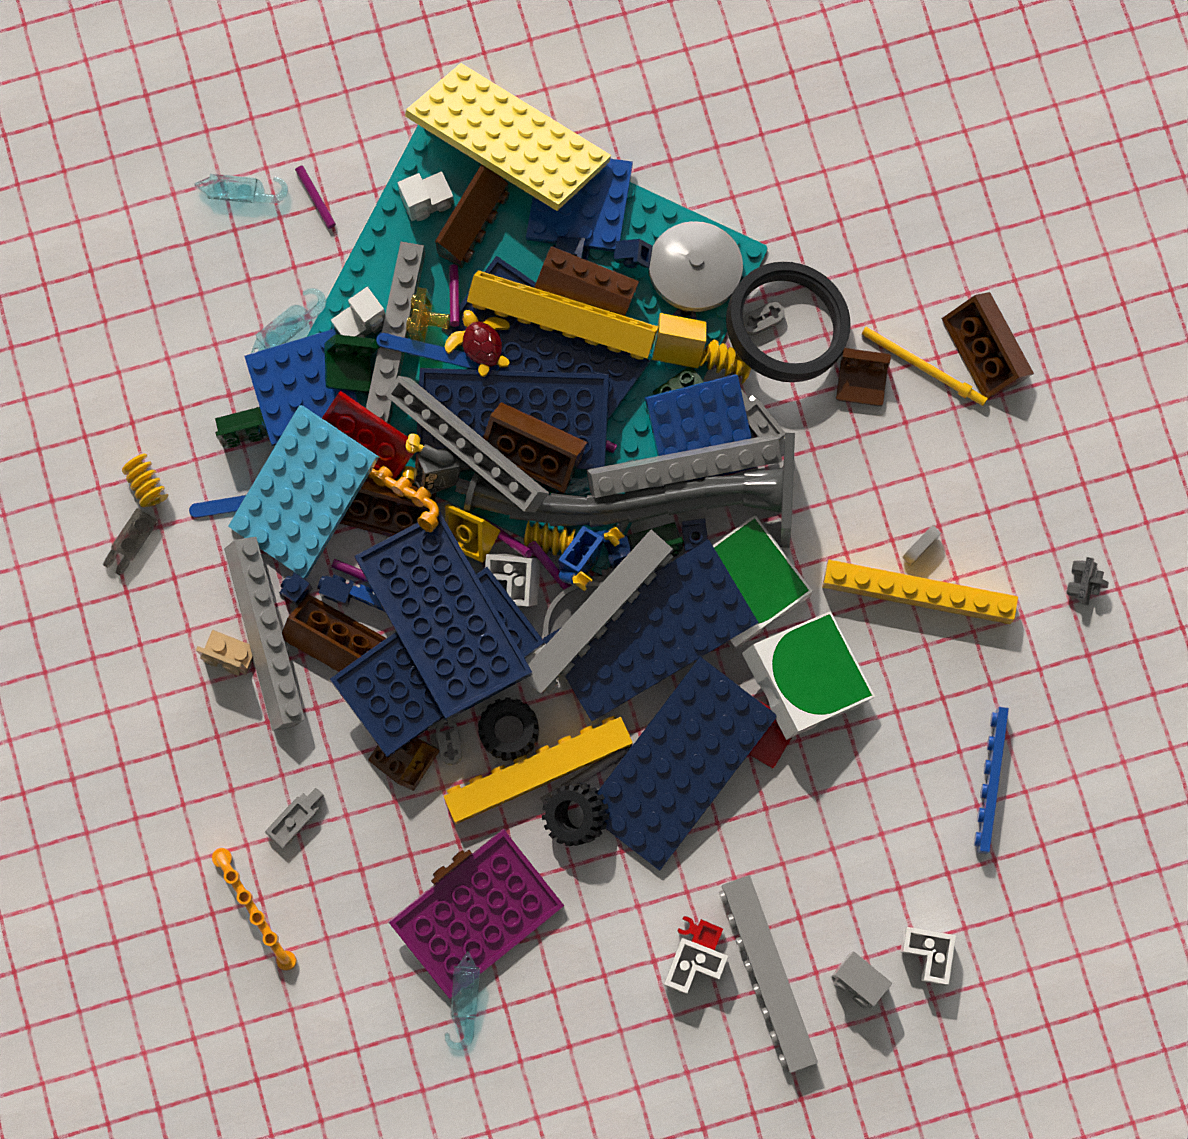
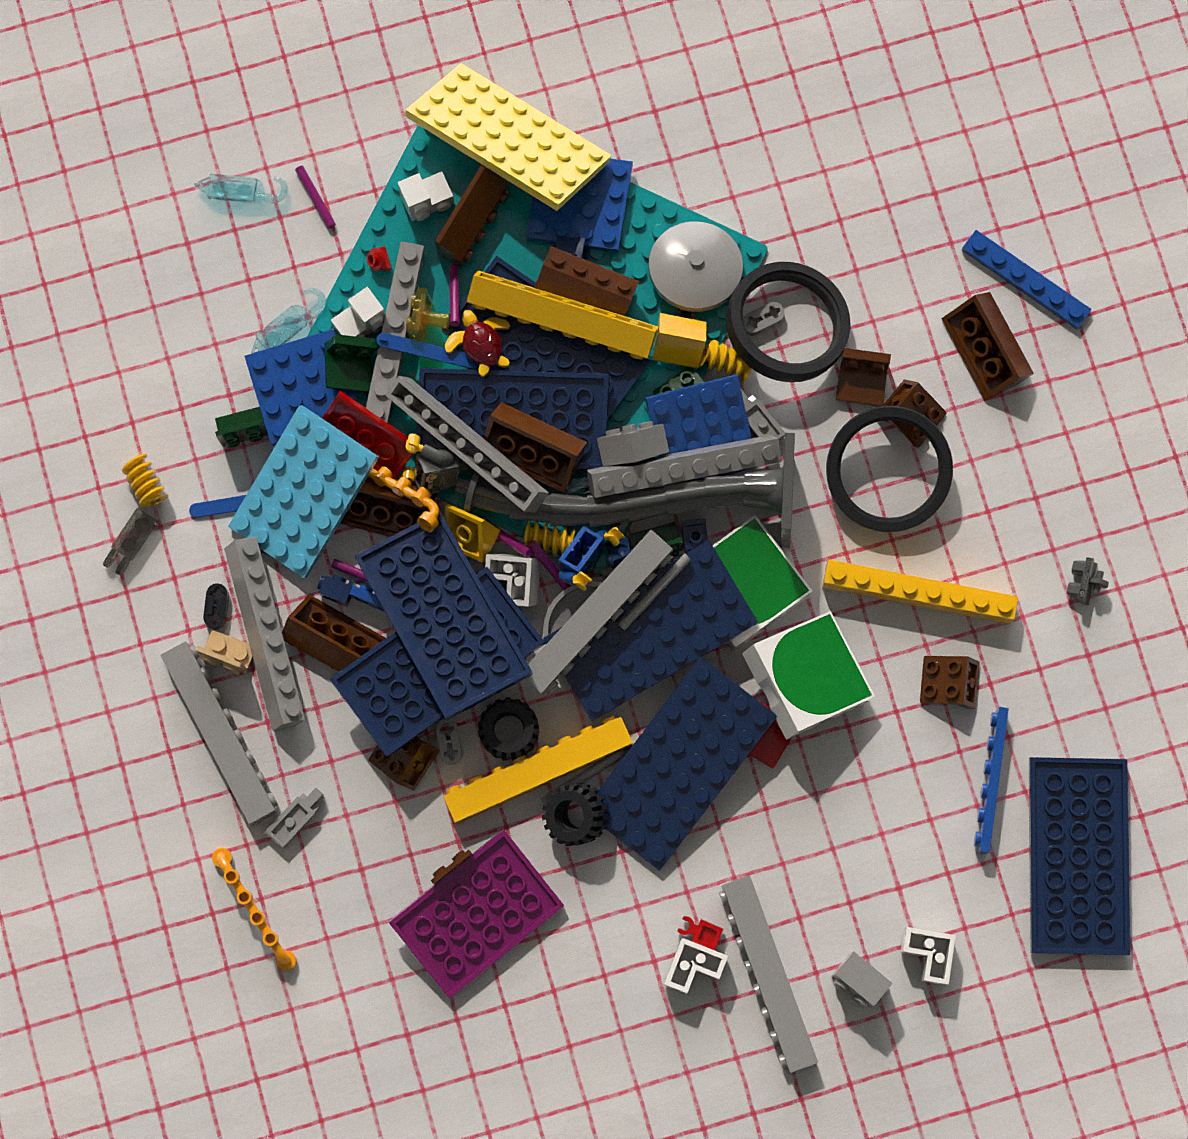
(210, 605): none -> black beam
(219, 733): none -> light grey brick
(295, 588): dark blue brick -> none
(378, 259): none -> red plate
(464, 1000): clear light blue plate -> none
(632, 443): none -> light grey brick
(633, 253): dark blue brick -> none
(654, 591): none -> light grey bar
(907, 521): none -> black tyre
(914, 397): none -> reddish brown bracket
(921, 545): light grey beam -> none
(950, 681): none -> reddish brown bracket
(964, 389): yellow bar -> none
(1026, 279): none -> blue plate
(1079, 856): none -> dark blue plate

